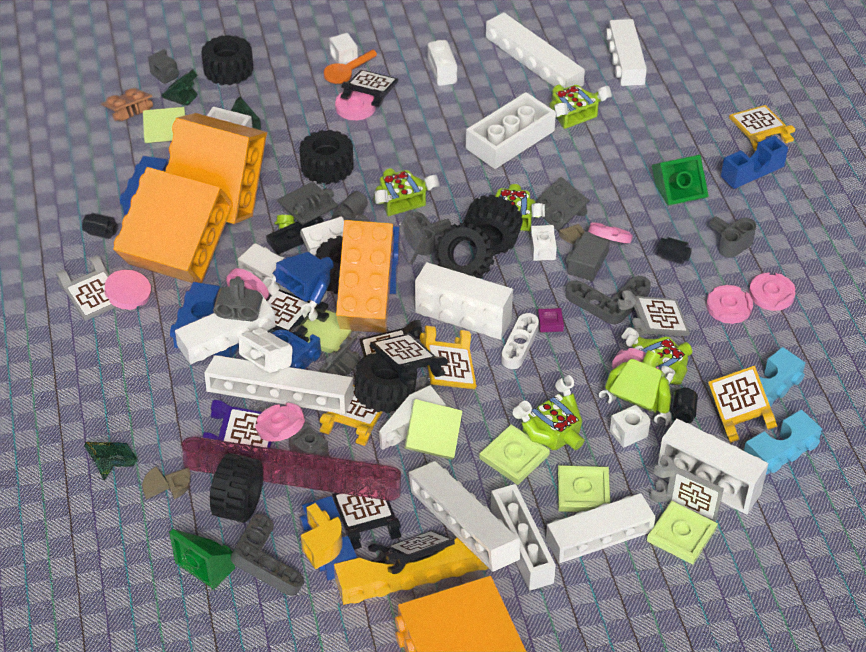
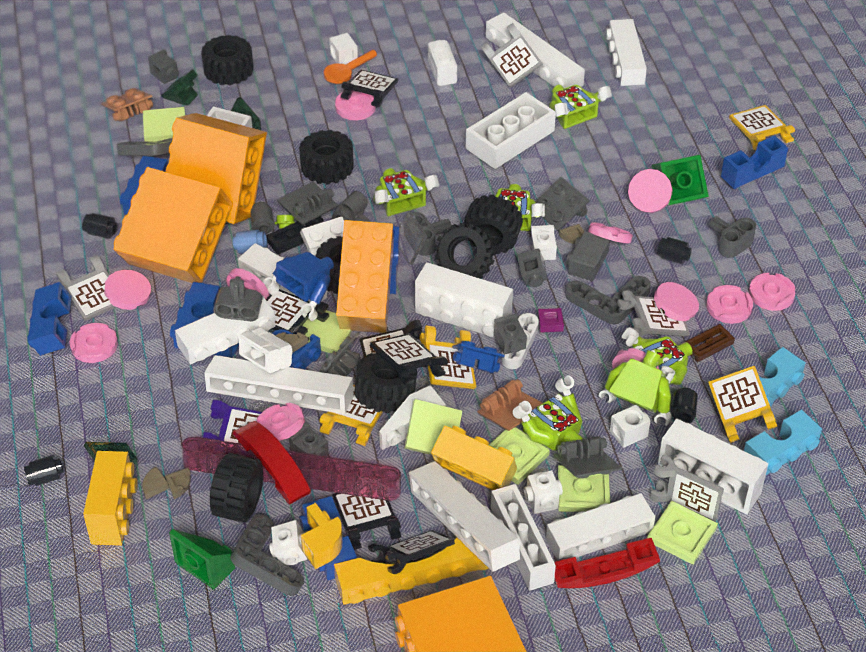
(43, 470): none -> black brick
(45, 330): none -> blue arch
(93, 343): none -> bright pink tile
(110, 498): none -> yellow brick
(145, 148): none -> dark grey beam
(245, 239): none -> medium blue brick
(262, 217): none -> dark grey brick
(275, 459): none -> red slope
(287, 543): none -> white brick
(295, 340): none -> dark tan tile
(474, 458): none -> yellow brick
(486, 357): none -> blue hinge
(500, 404): none -> nougat hinge
(509, 334): none -> dark grey brick
(513, 59): none -> flag
(534, 271): none -> dark grey brick
(543, 491): none -> white brick
(586, 457): none -> dark grey hinge
(606, 568): none -> red slope
(650, 191): none -> bright pink tile
(676, 301): none -> bright pink tile
(711, 344): none -> reddish brown tile

